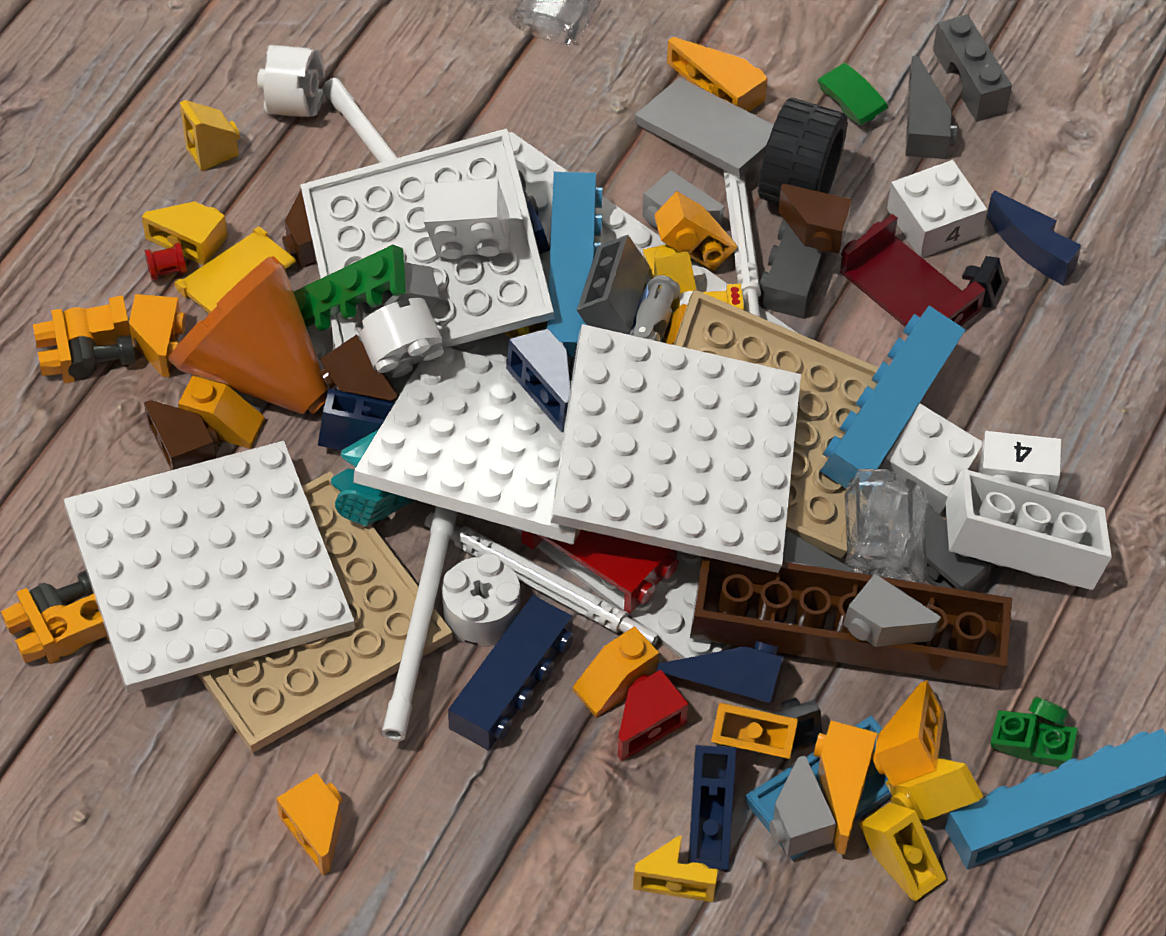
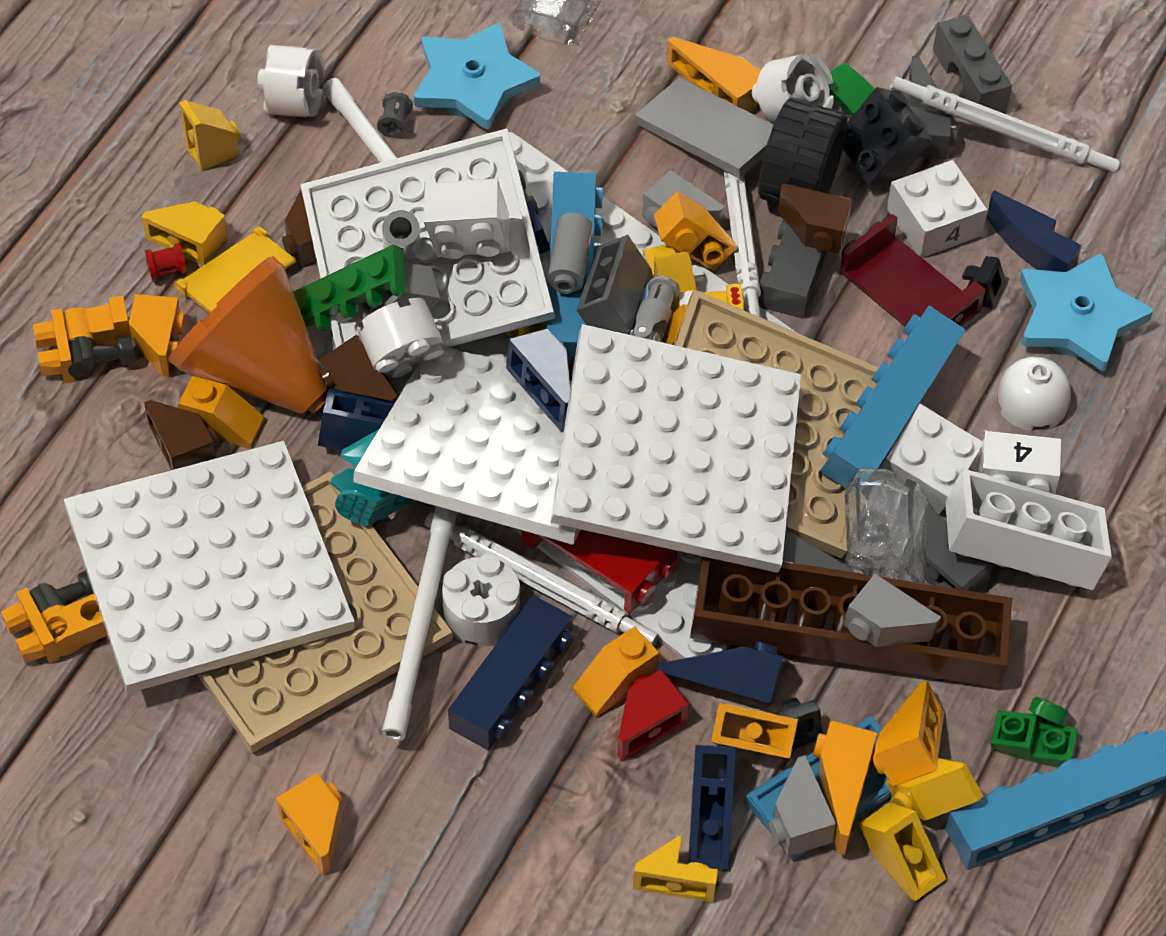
(397, 115): none -> dark grey bush
(402, 230): none -> light grey brick
(472, 75): none -> medium azure plate
(570, 253): none -> light grey brick
(796, 77): none -> white brick
(885, 137): none -> black brick
(1005, 124): none -> white axle
(1034, 393): none -> white cylinder
(1080, 311): none -> medium azure plate

